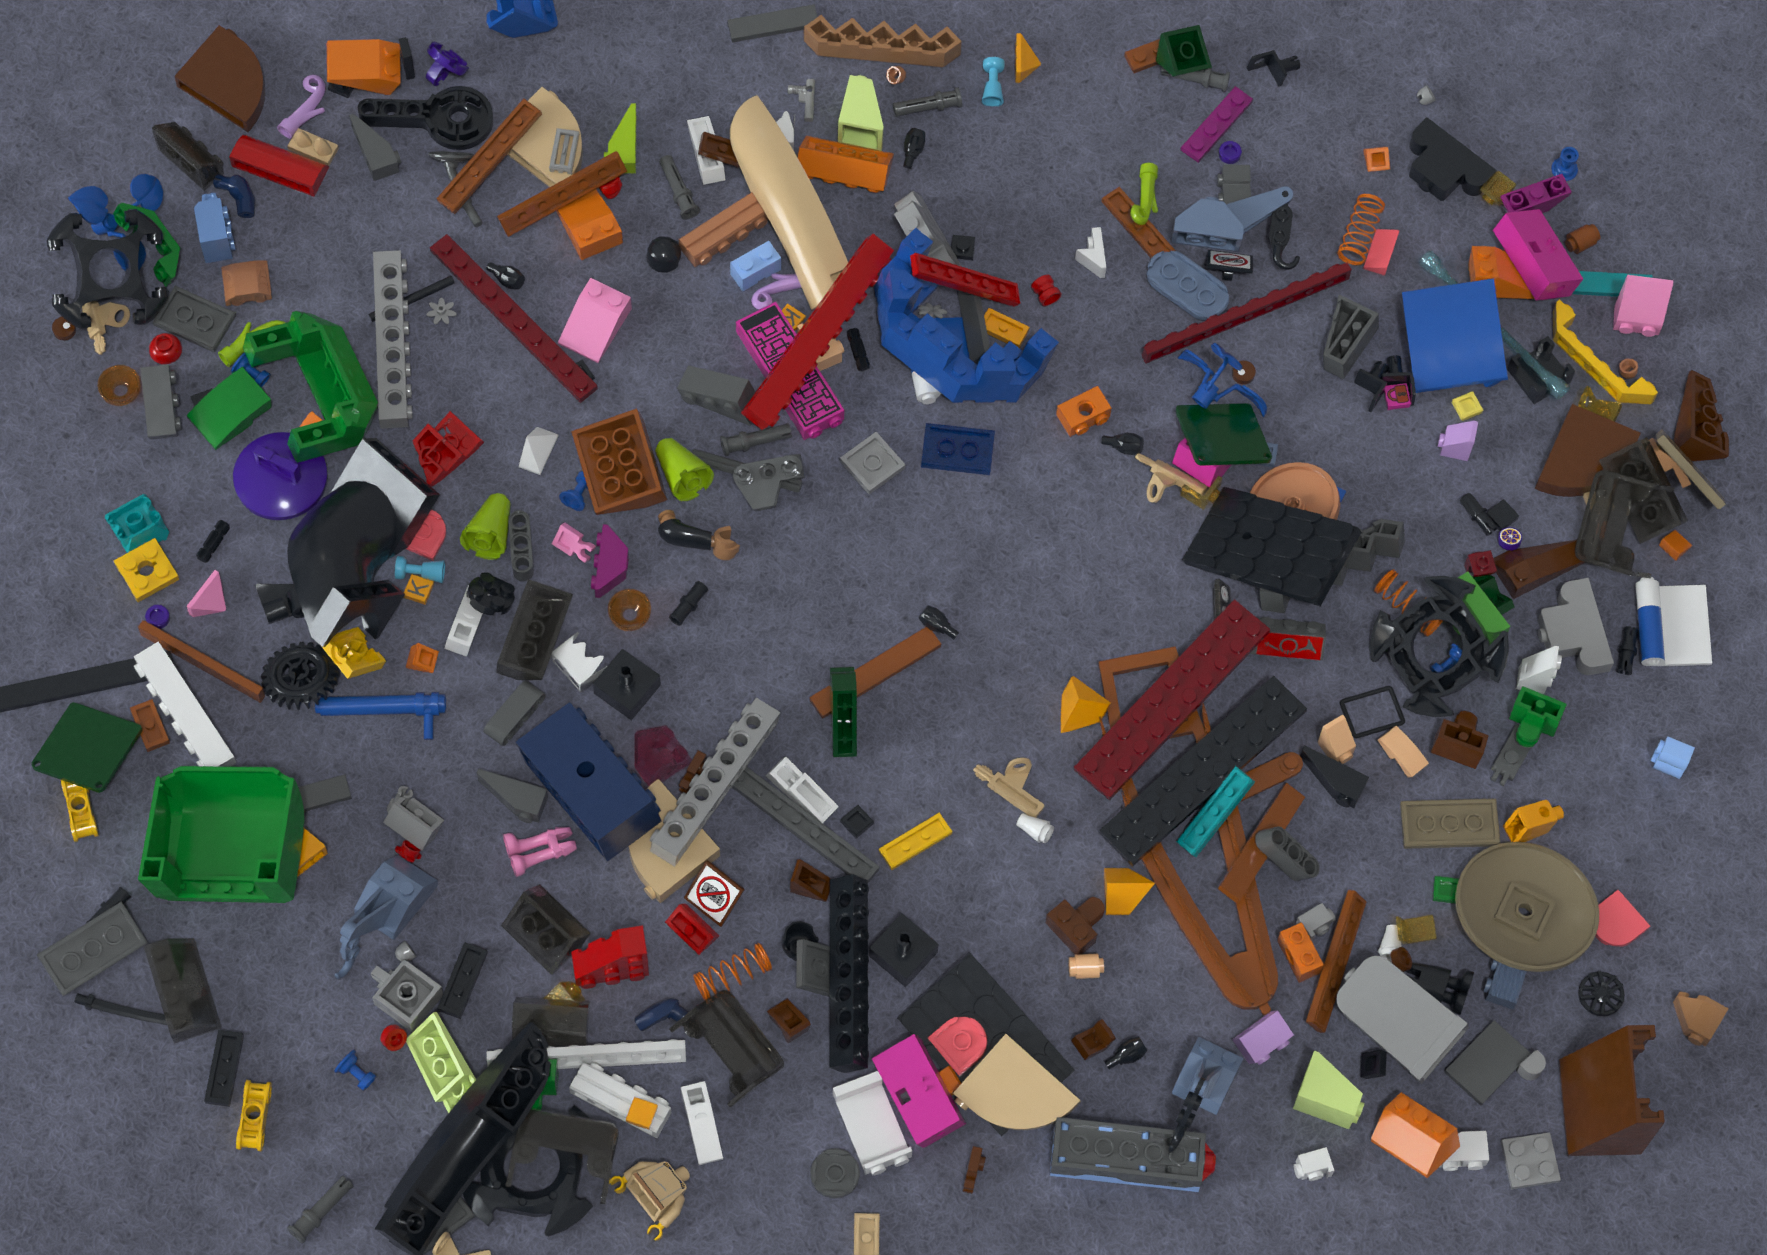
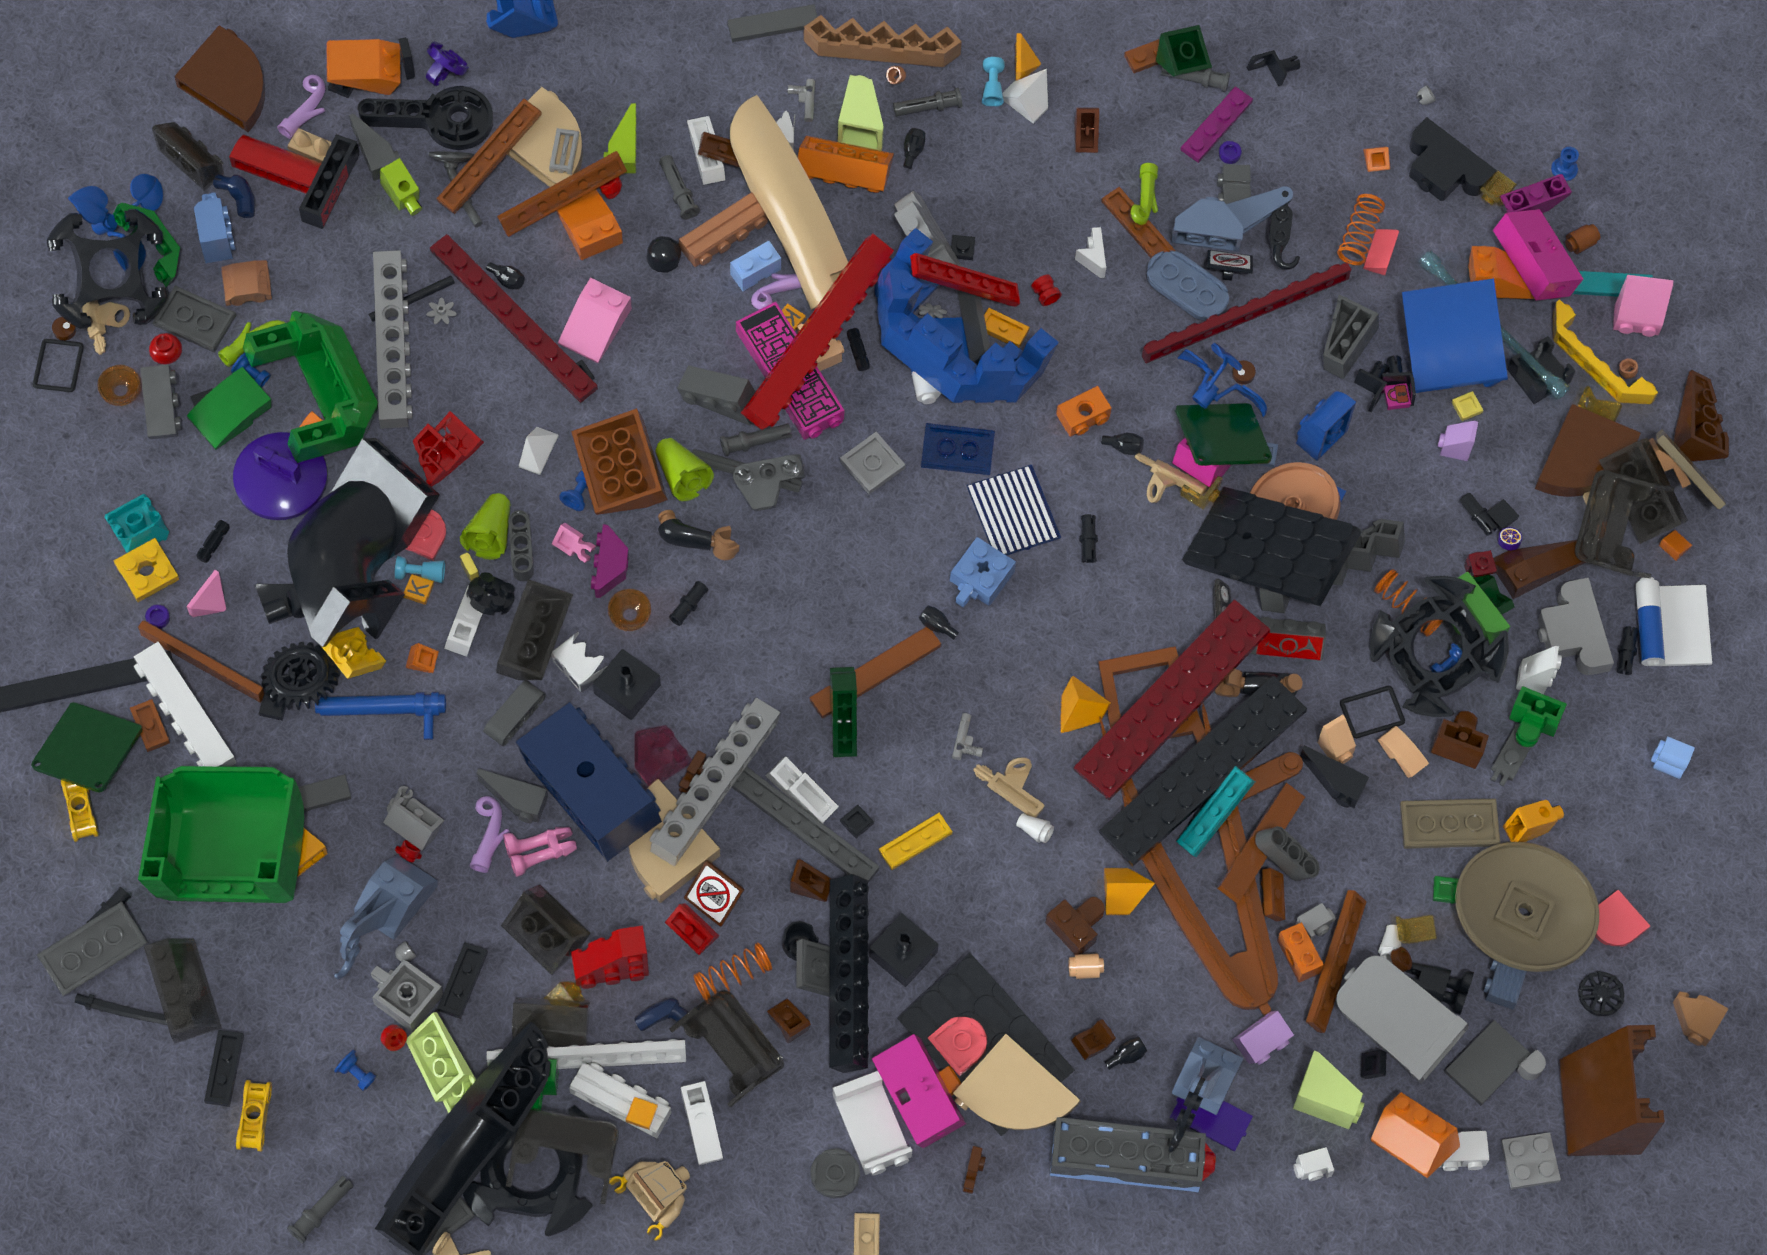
(39, 363): none -> black piece
(272, 710): none -> black tile
(329, 181): none -> black brick
(400, 186): none -> lime torso
(469, 566): none -> light yellow tile
(491, 839): none -> lavender plant
(965, 740): none -> light grey hose
(985, 586): none -> medium blue hinge
(1013, 511): none -> piece
(1029, 95): none -> white slope
(1087, 130): none -> copper slope
(1088, 538): none -> black pin
(1224, 1128): none -> dark purple piece
(1253, 681): none -> piece
(1273, 894): none -> dark orange plate
(1325, 424): none -> blue brick

